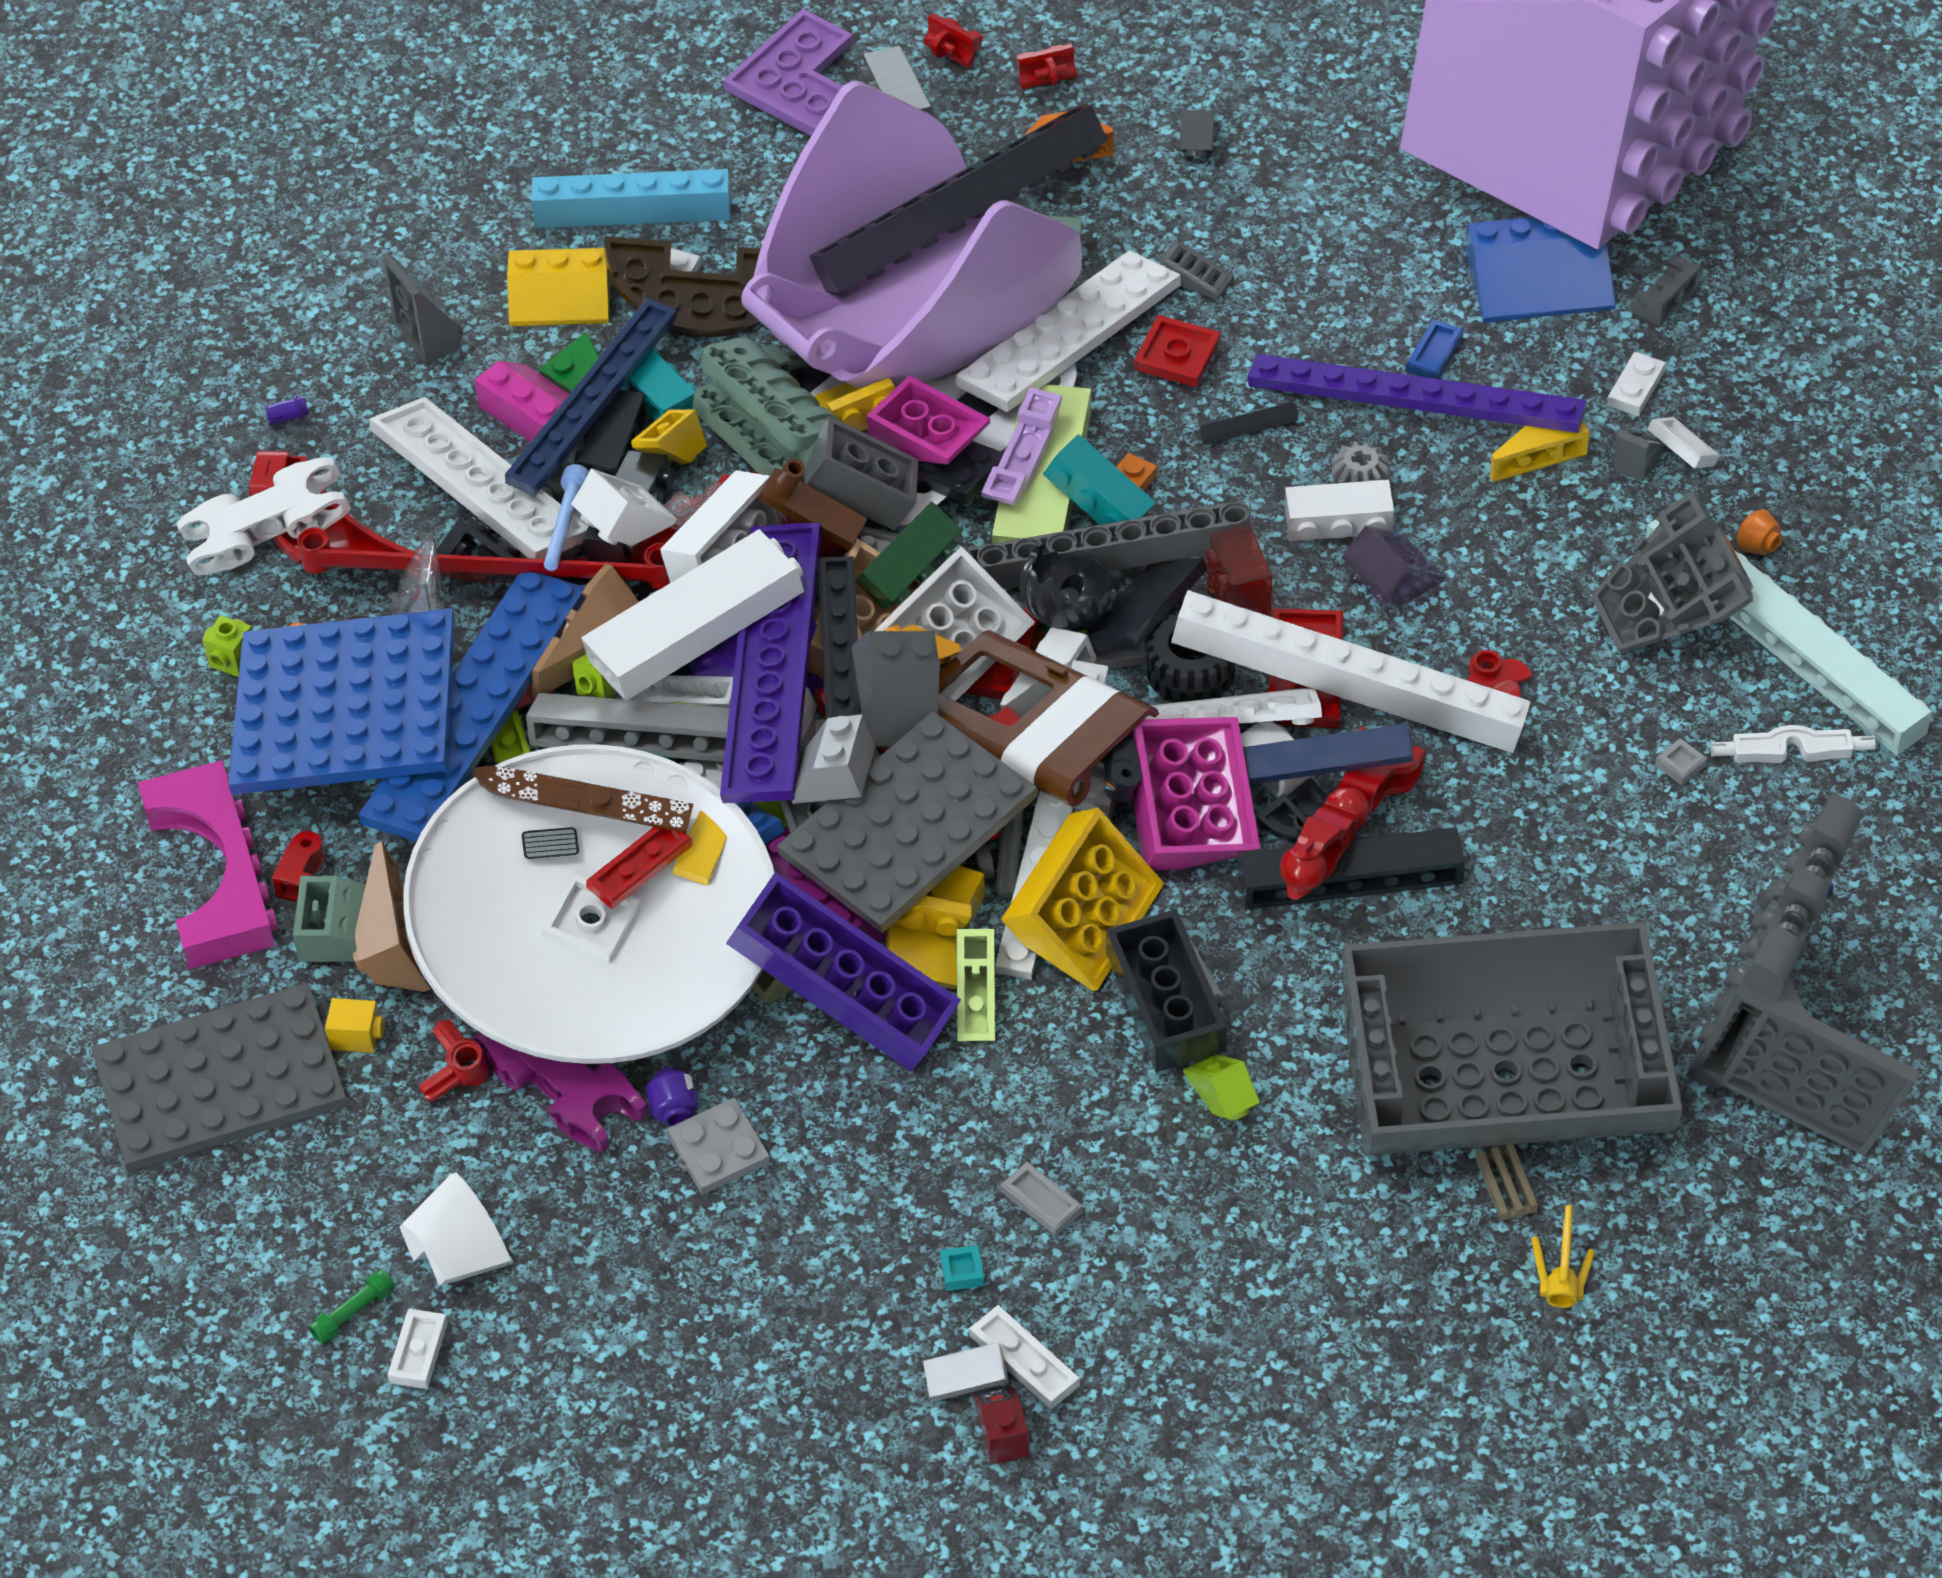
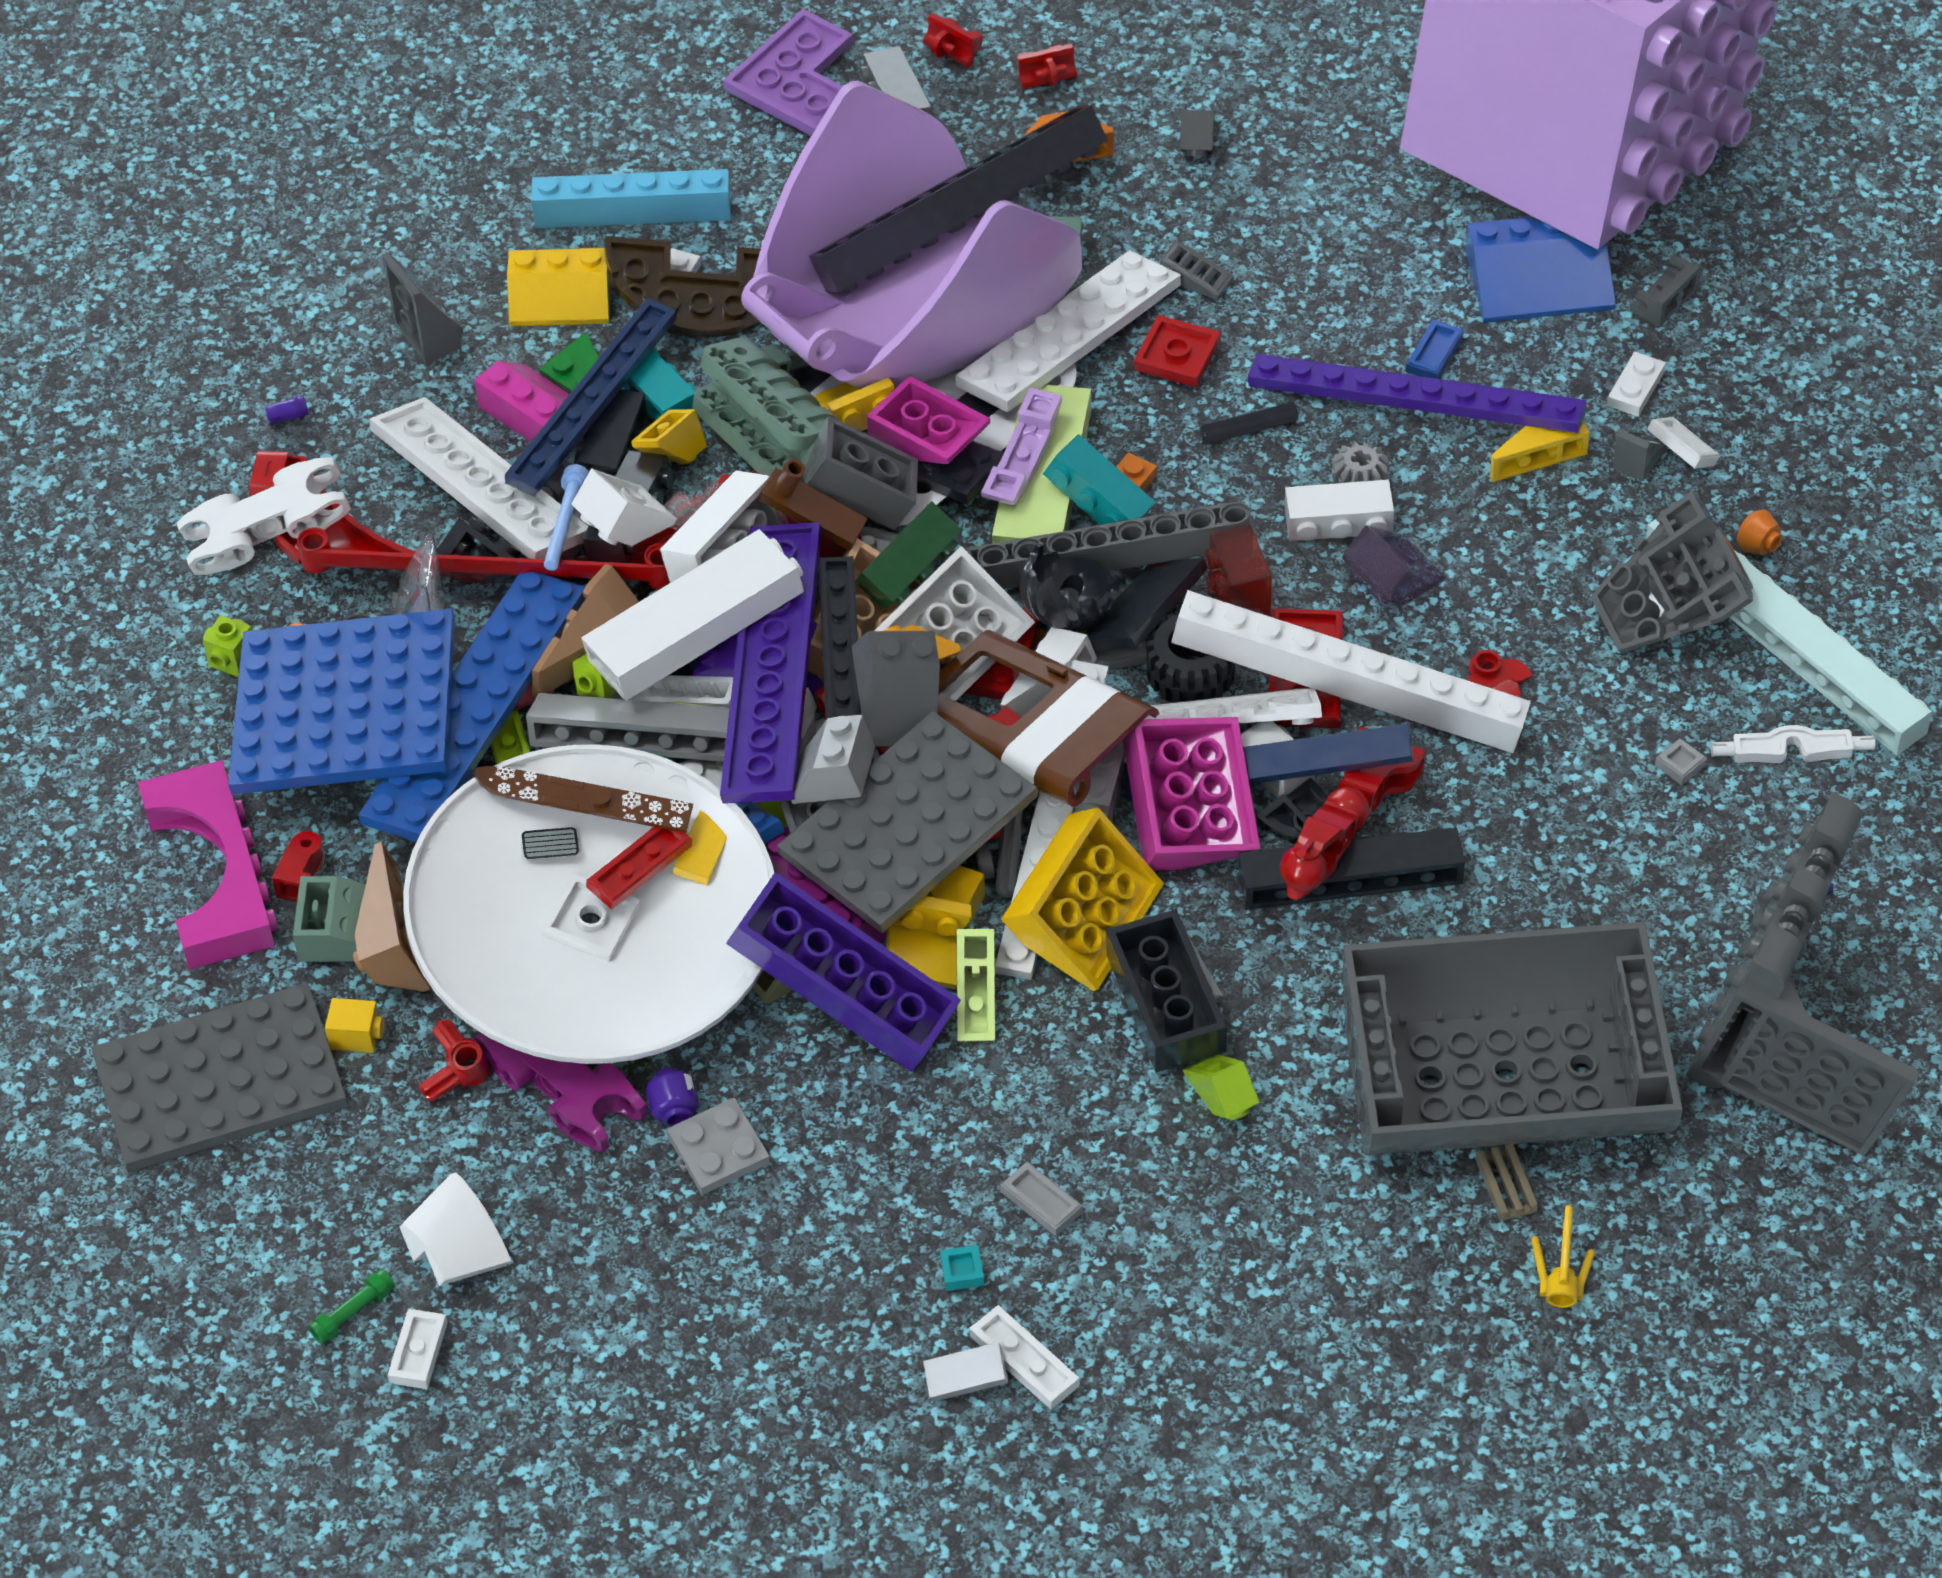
(1002, 1424): dark red slope -> none
(1122, 770): black leg -> none

